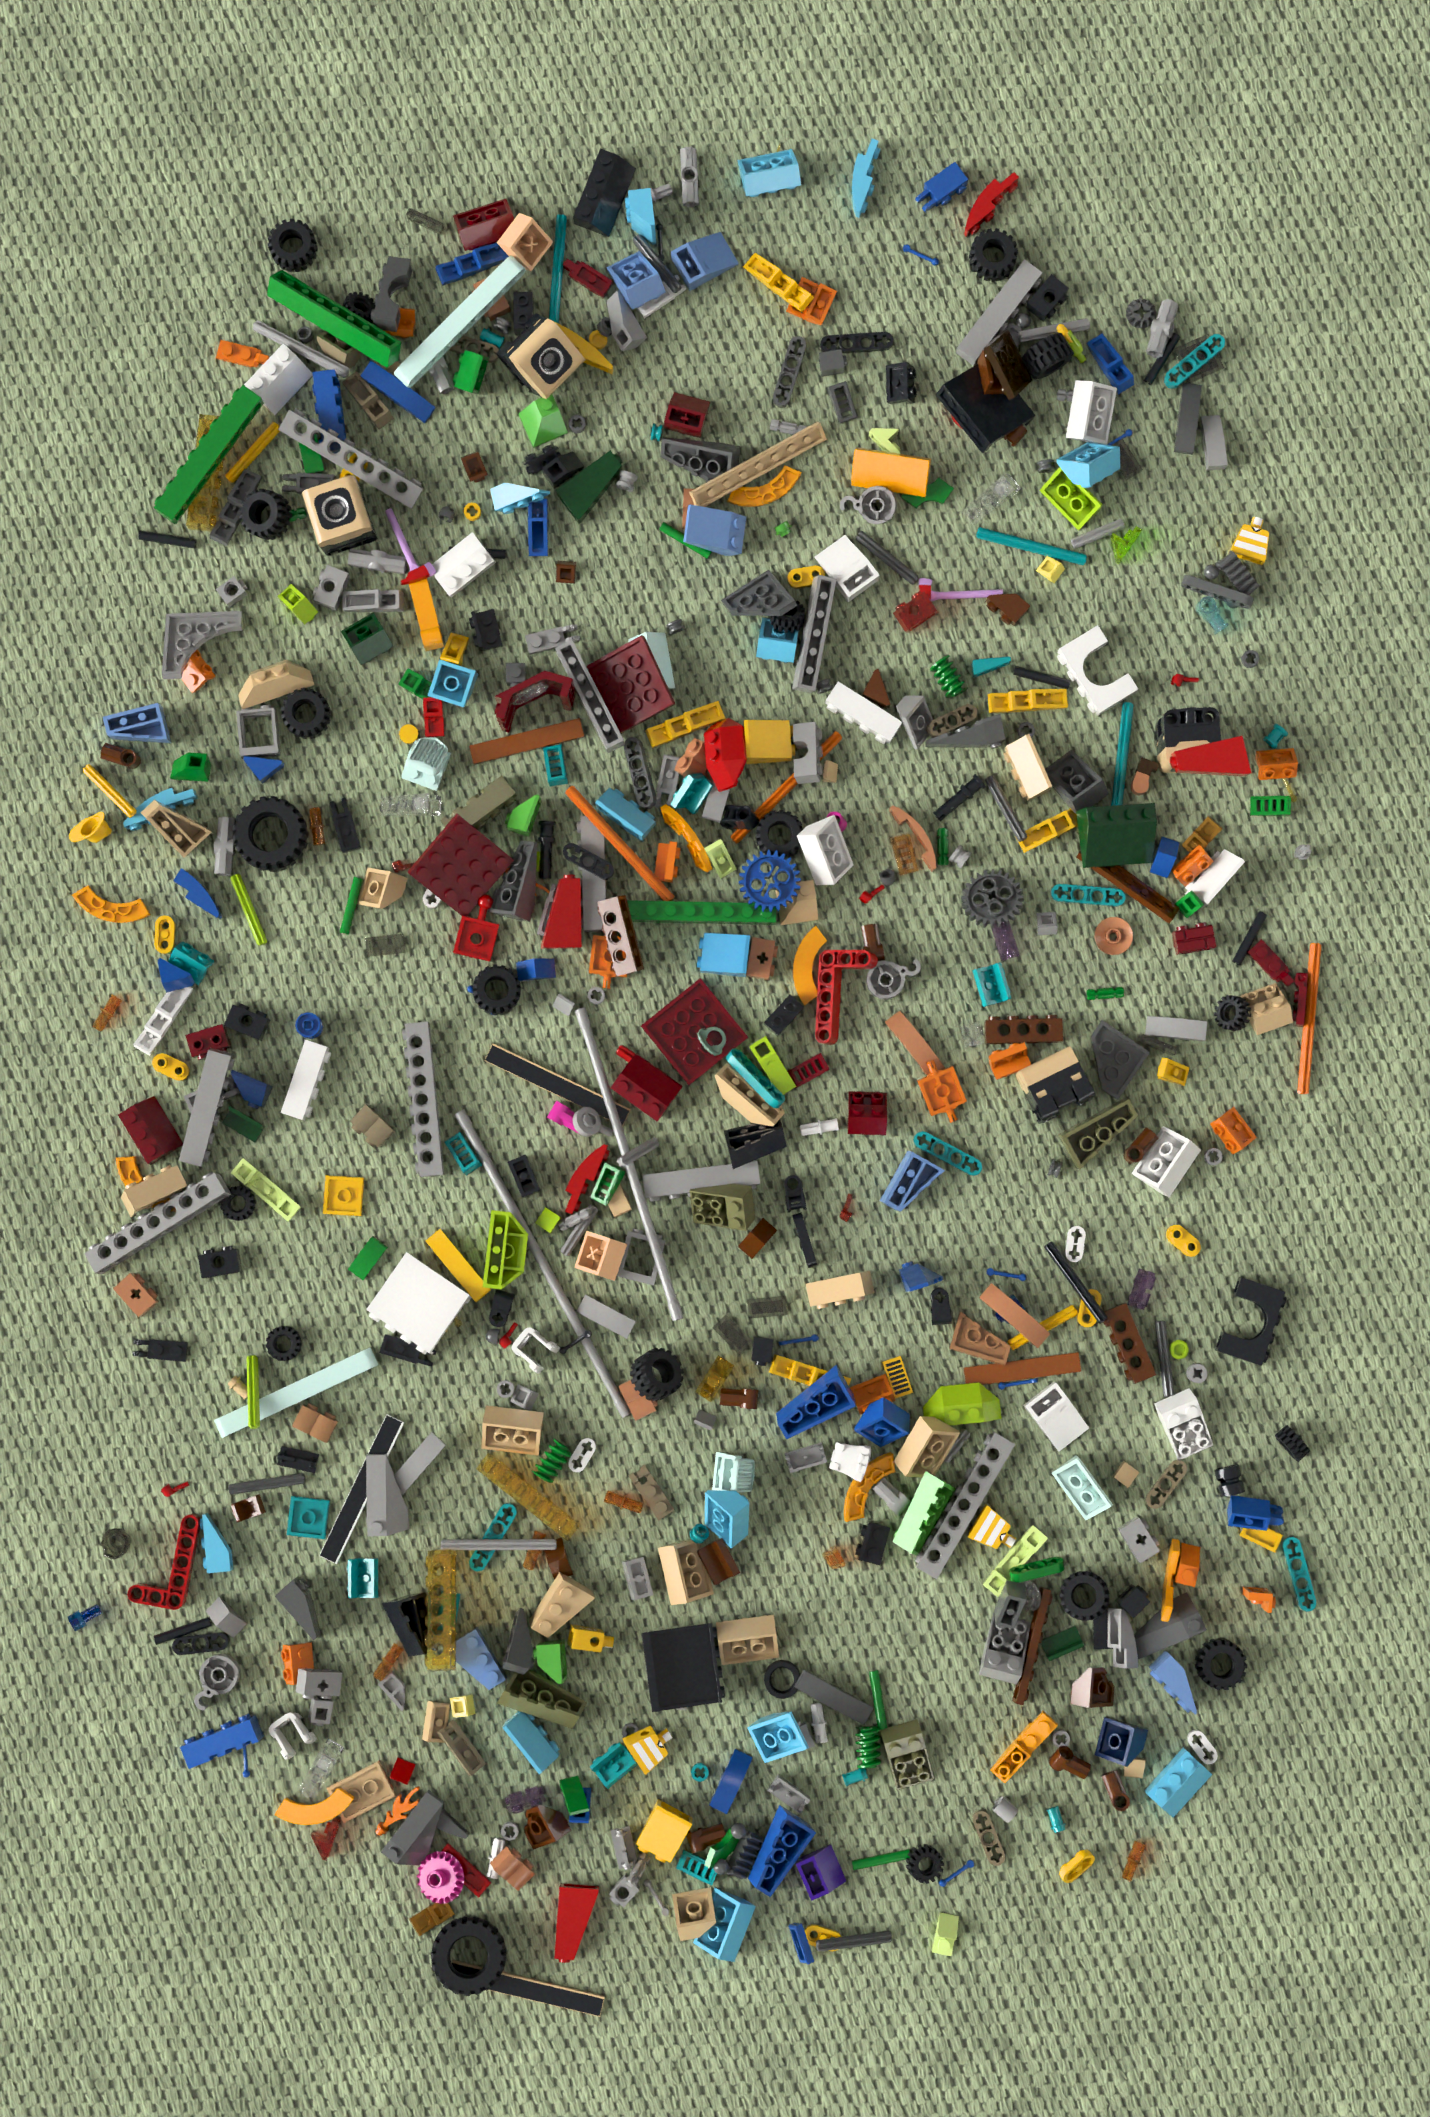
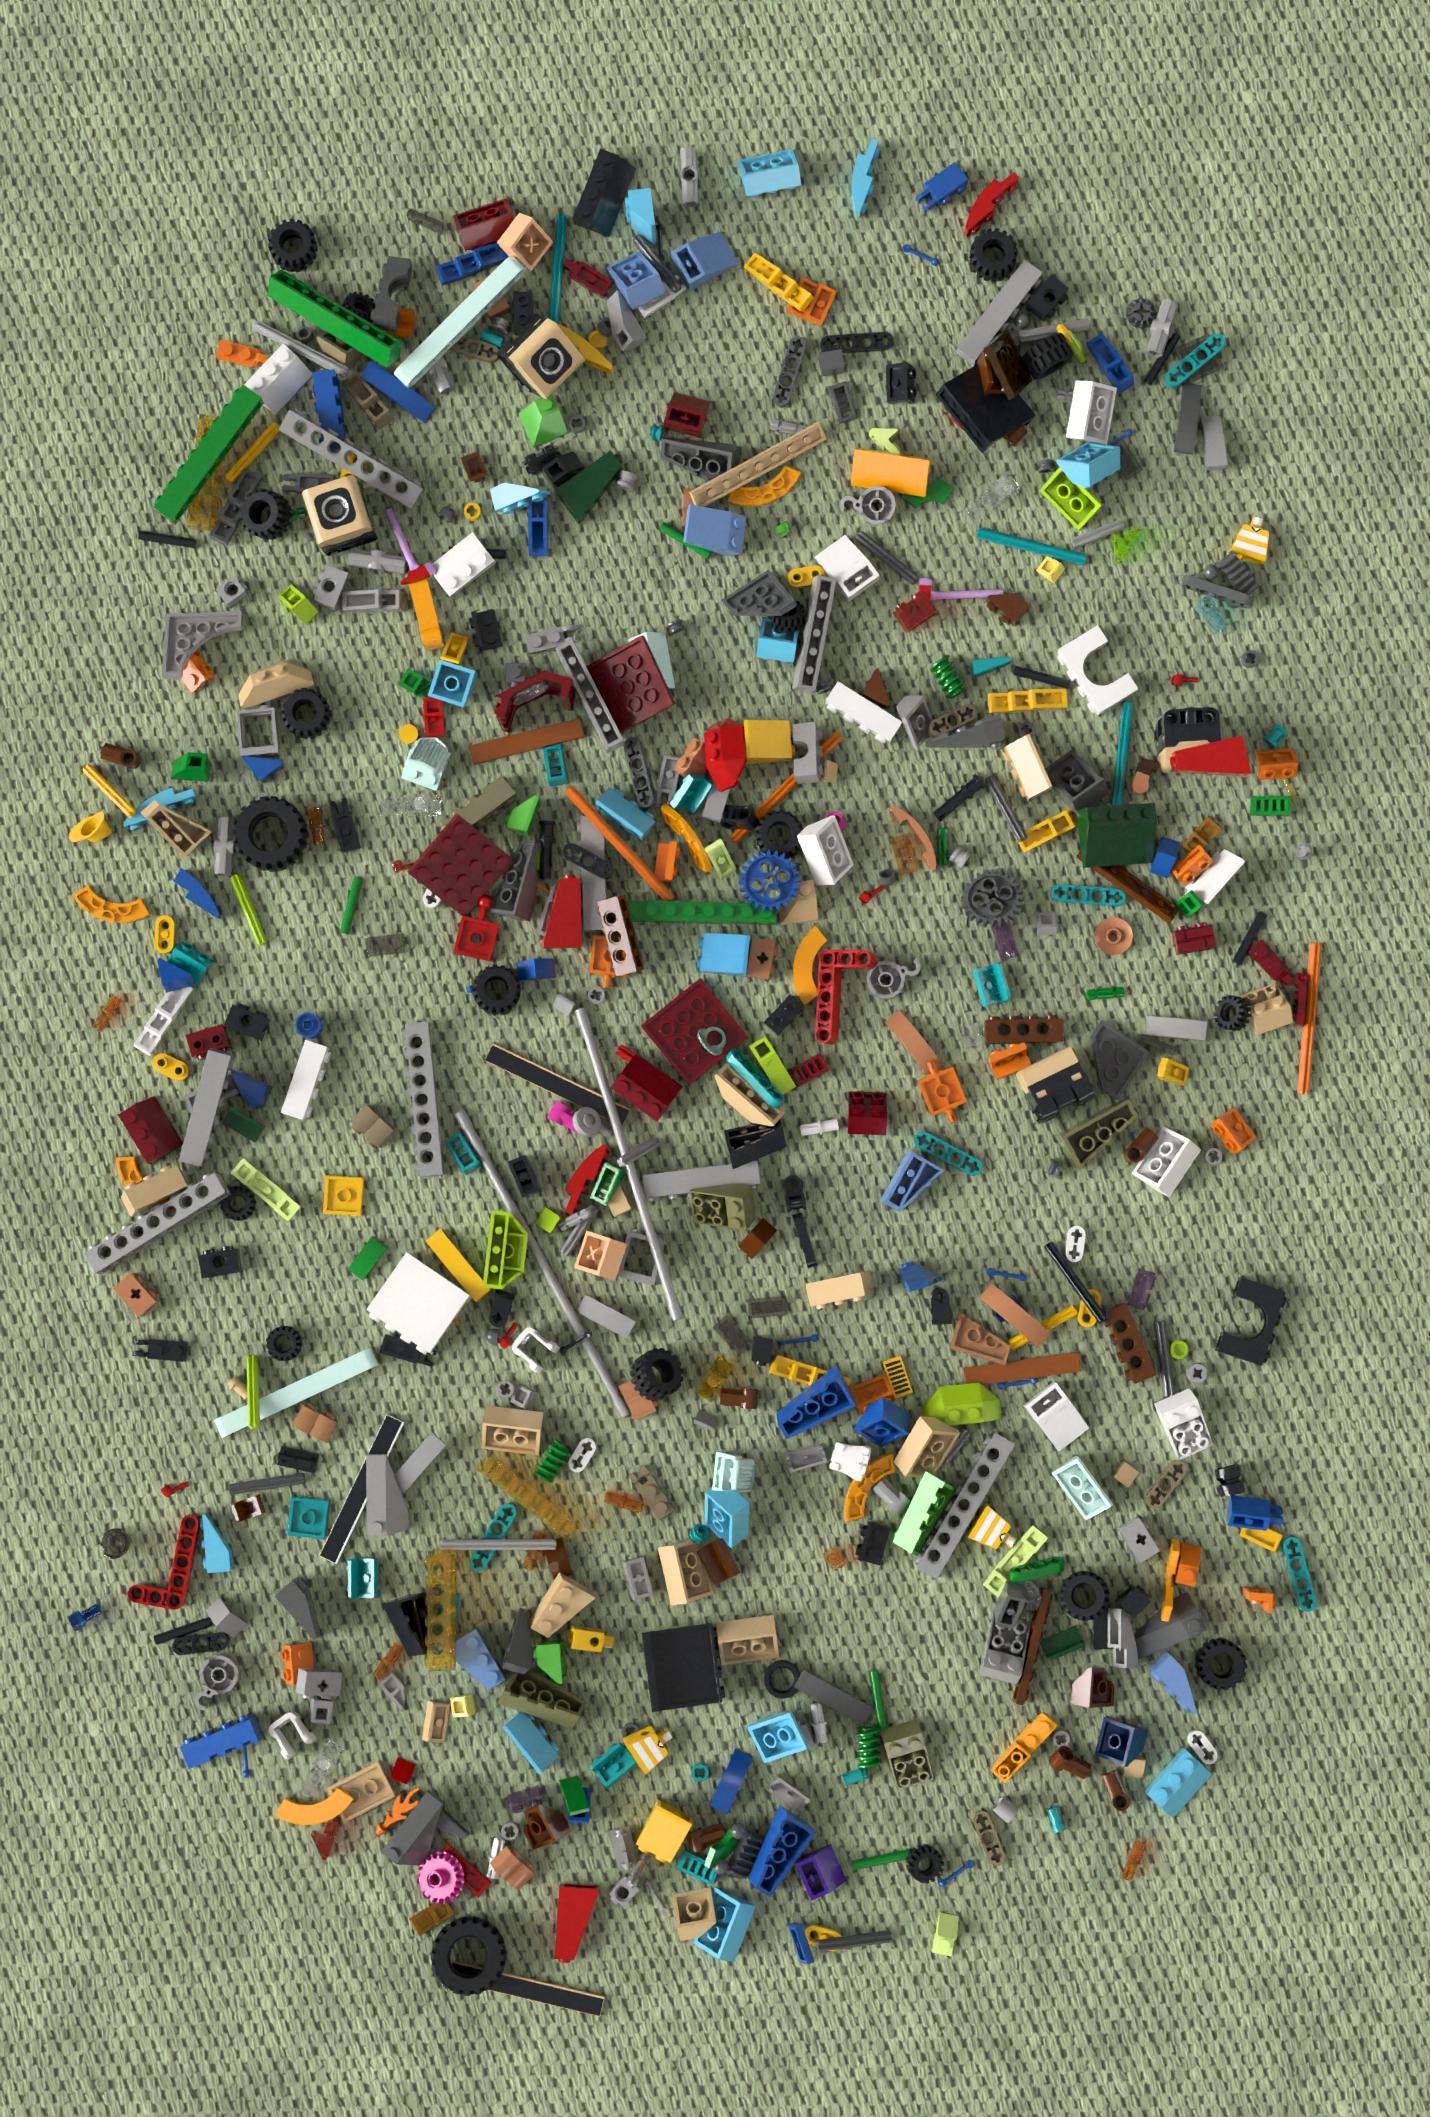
(138, 724): medium blue wedge -> none
(311, 460): green slope -> none
(367, 638): dark green slope -> none
(381, 888): tan slope -> none
(462, 1748): dark tan plate -> none
(470, 371): green slope -> none
(565, 571): reddish brown slope -> none
(661, 192): light grey axle -> none
(685, 724): yellow slope -> none
(845, 1214): clear red hand -> none
(872, 941): reddish brown piece -> none
(1076, 1866): yellow plate -> none
(1183, 1240): yellow plate -> none
(1292, 1443): black tyre -> none

